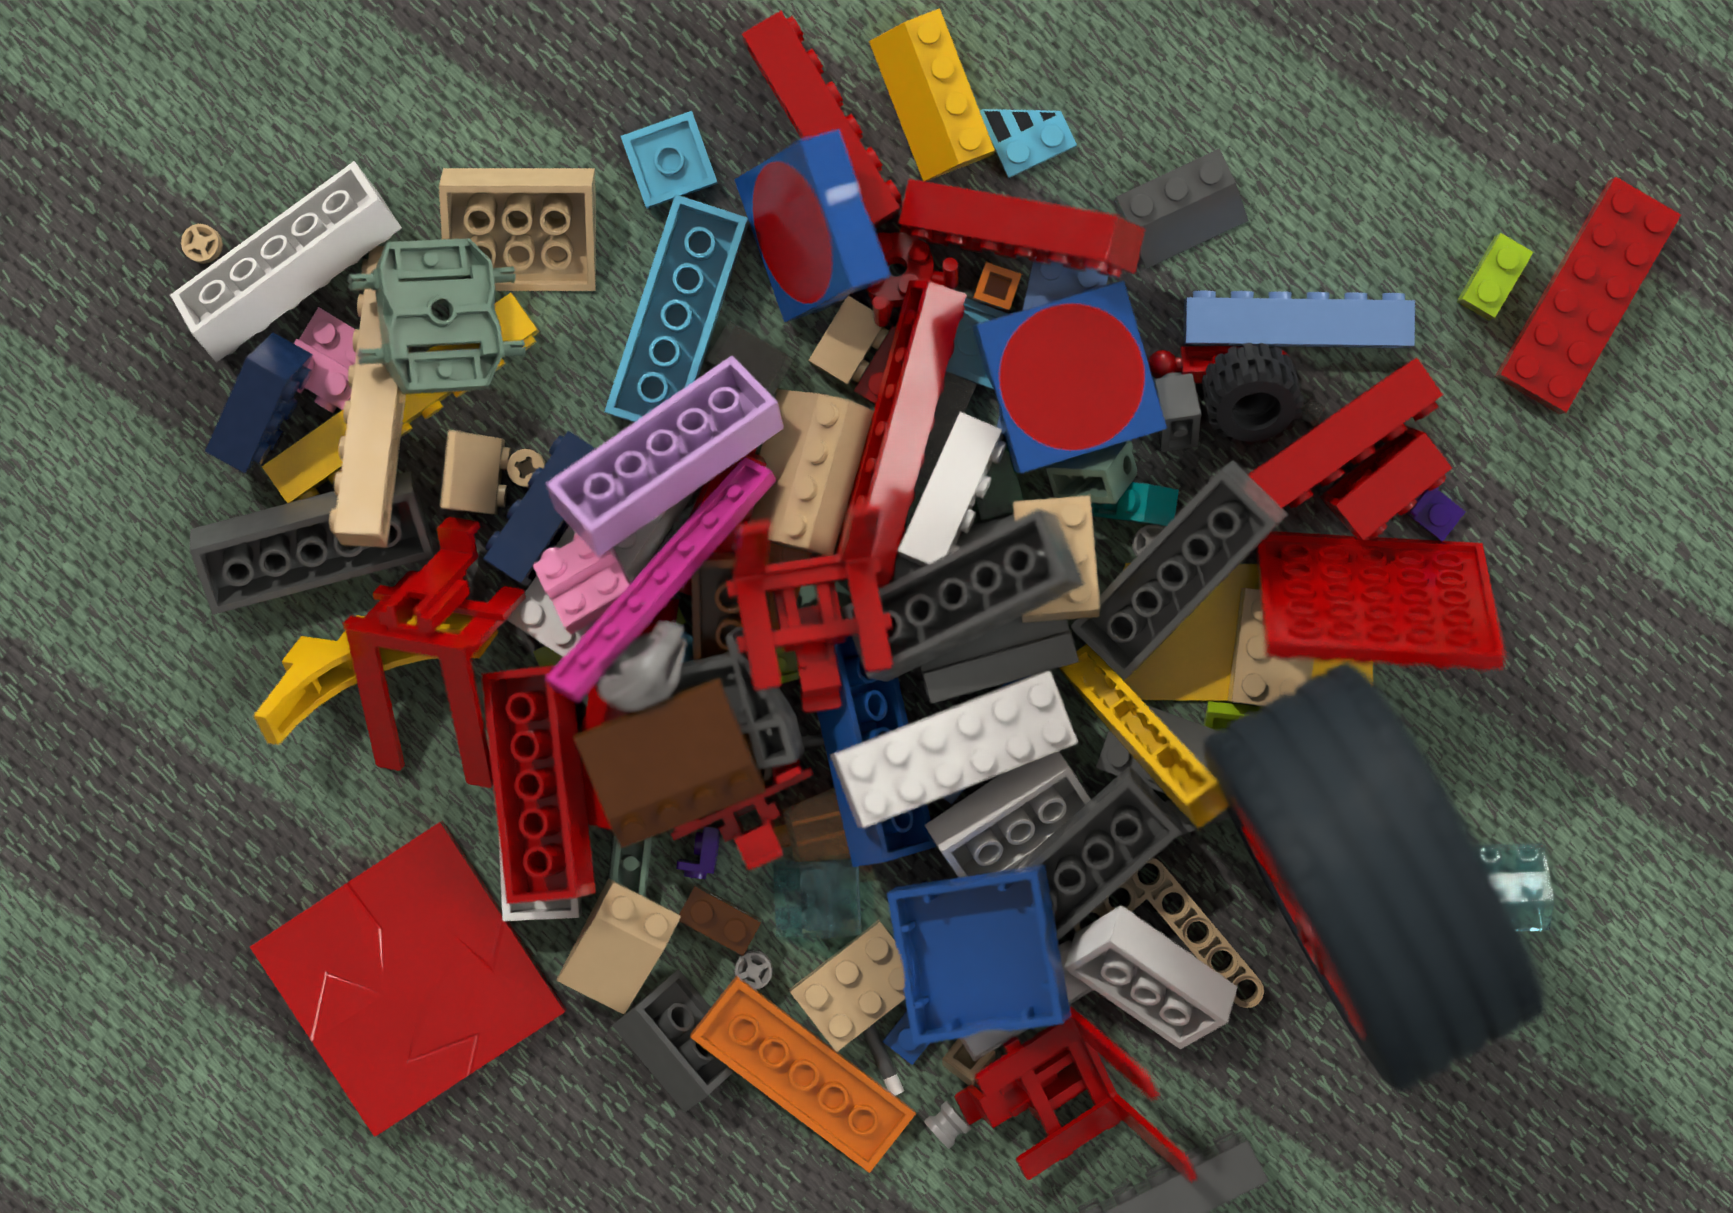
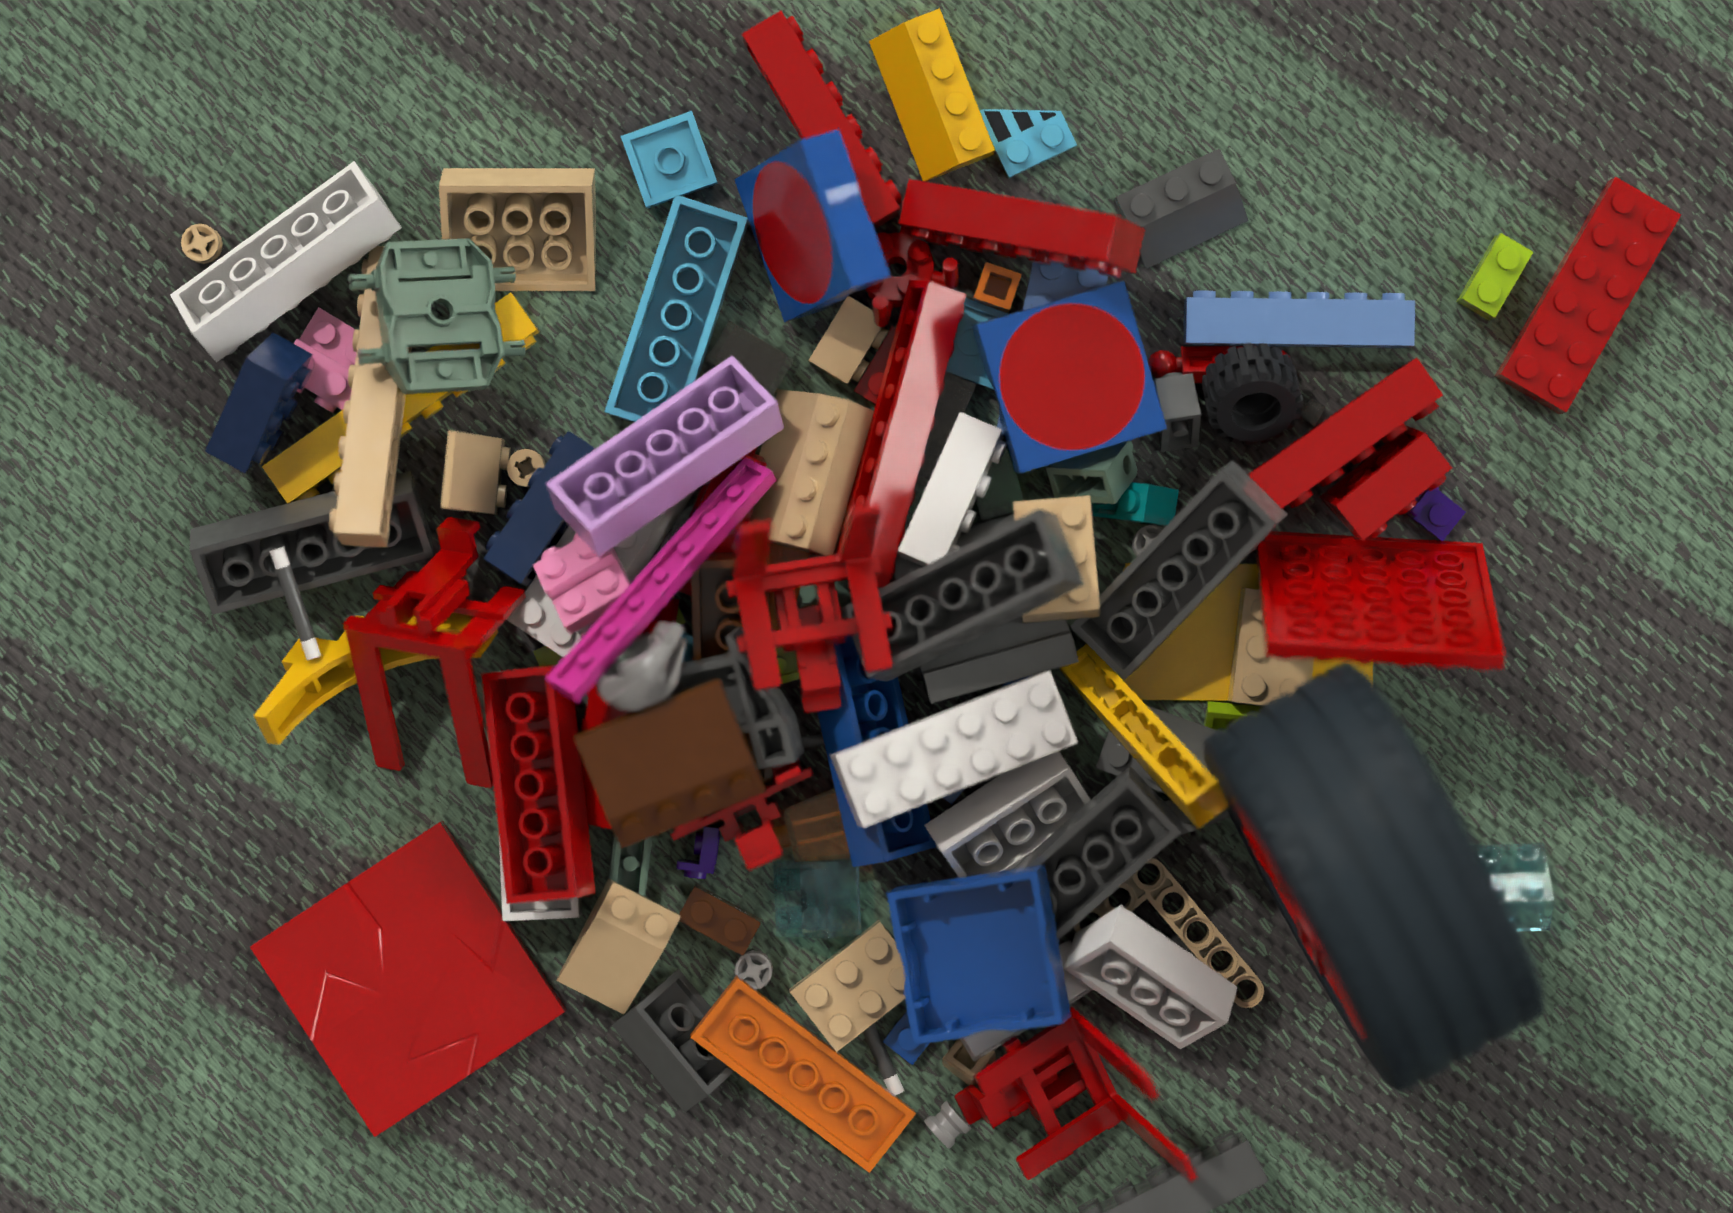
(295, 603): none -> dark grey bar

